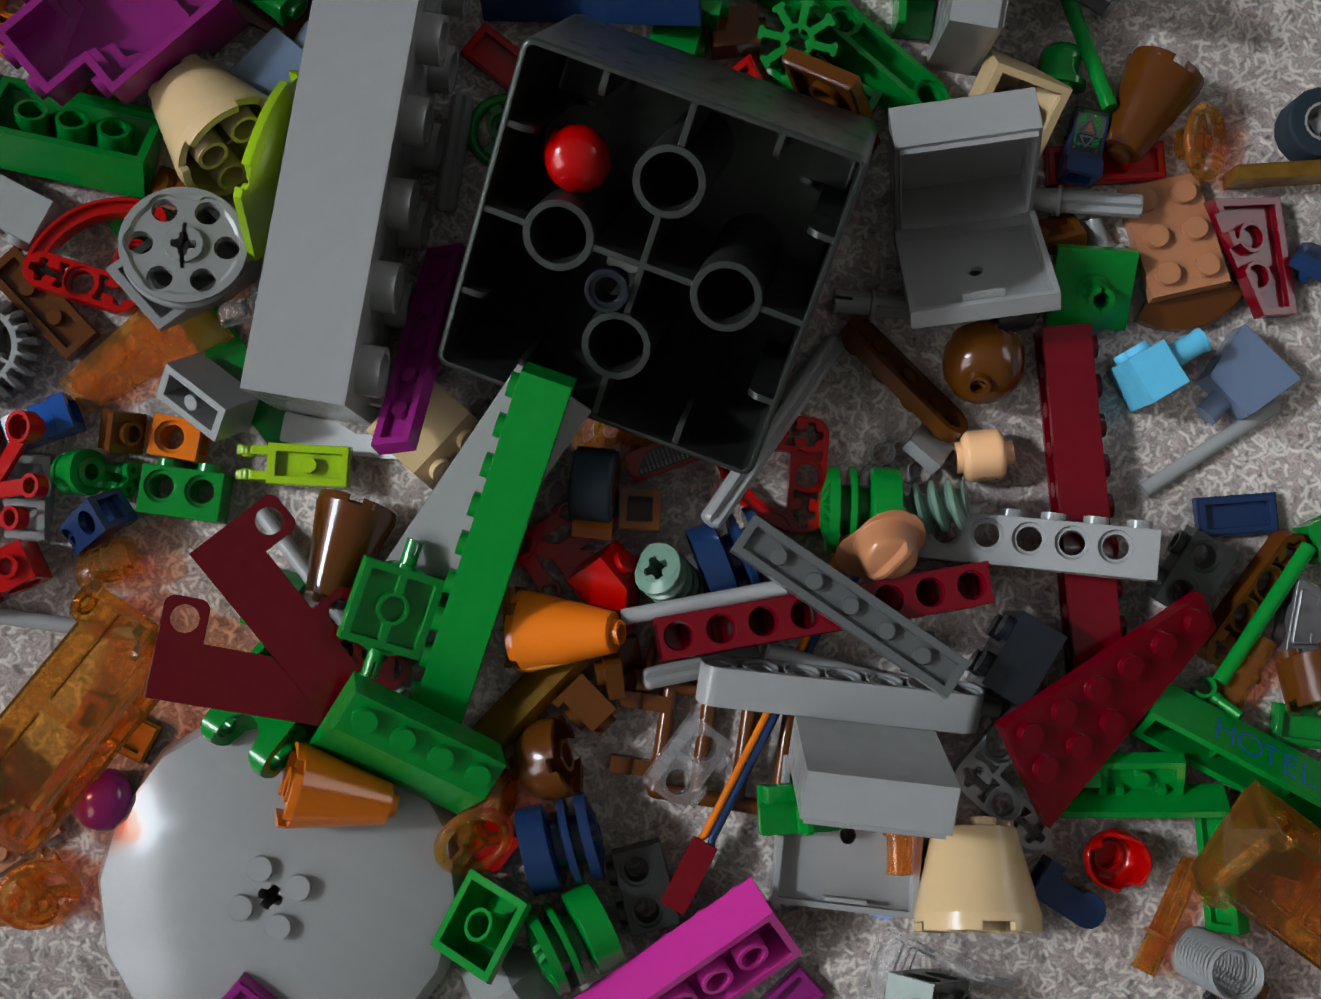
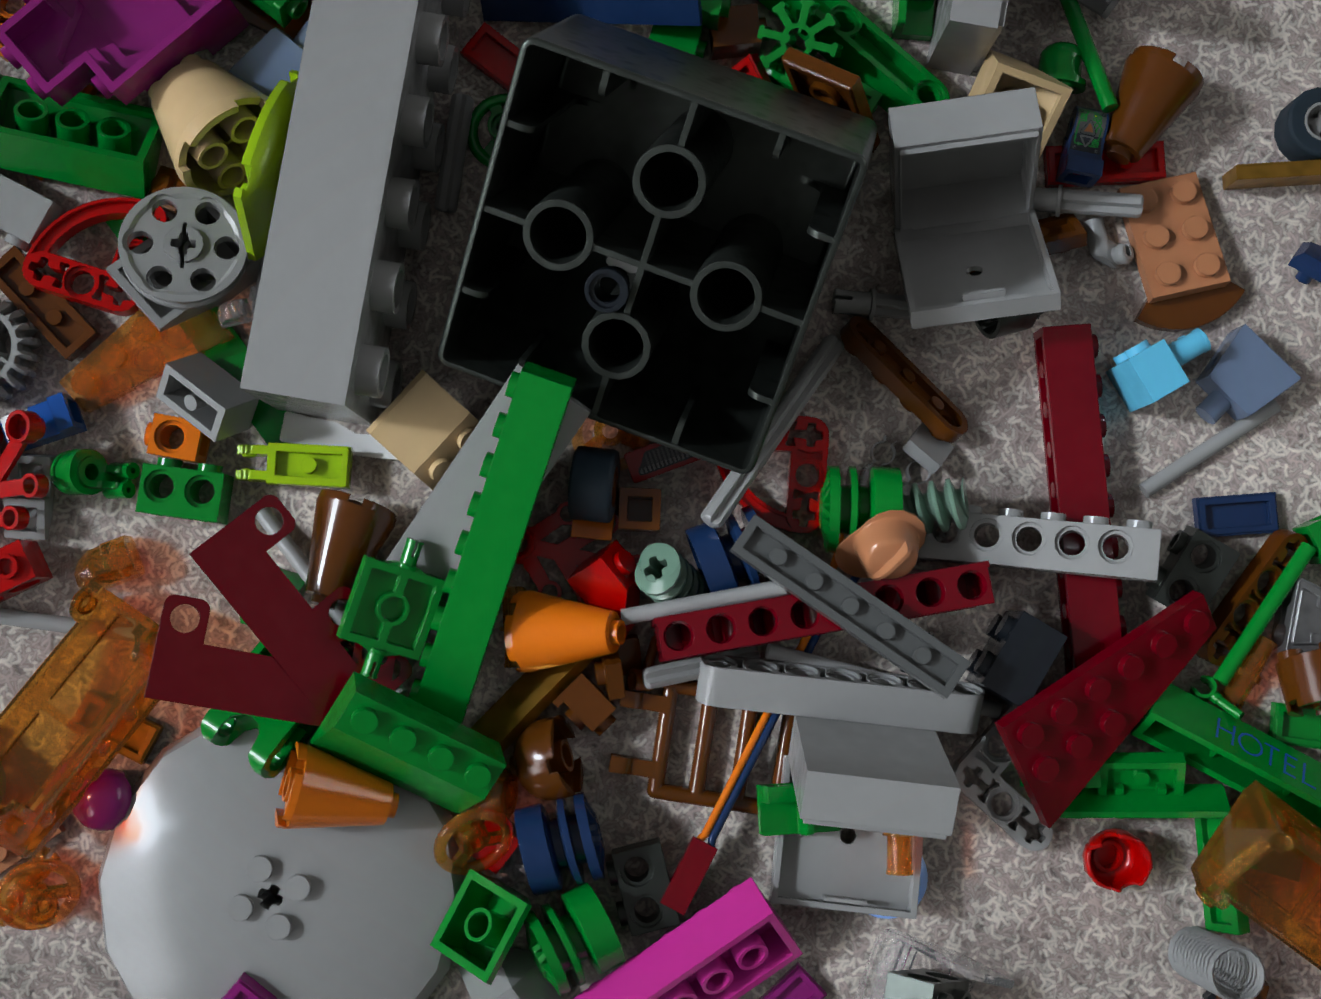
(98, 520): dark blue leg -> none
(122, 431): reddish brown bracket -> none
(417, 355): magenta plate -> none
(577, 158): red hair -> none
(678, 755): clear brick -> none
(977, 882): tan cone -> none
(983, 362): reddish brown cylinder -> none
(983, 455): light nougat head -> none
(1074, 903): dark blue leg -> none
(1093, 285): green tile -> none
(1166, 919): clear orange axle -> none
(1197, 141): clear orange piece -> none
(1257, 252): dark red wing -> none

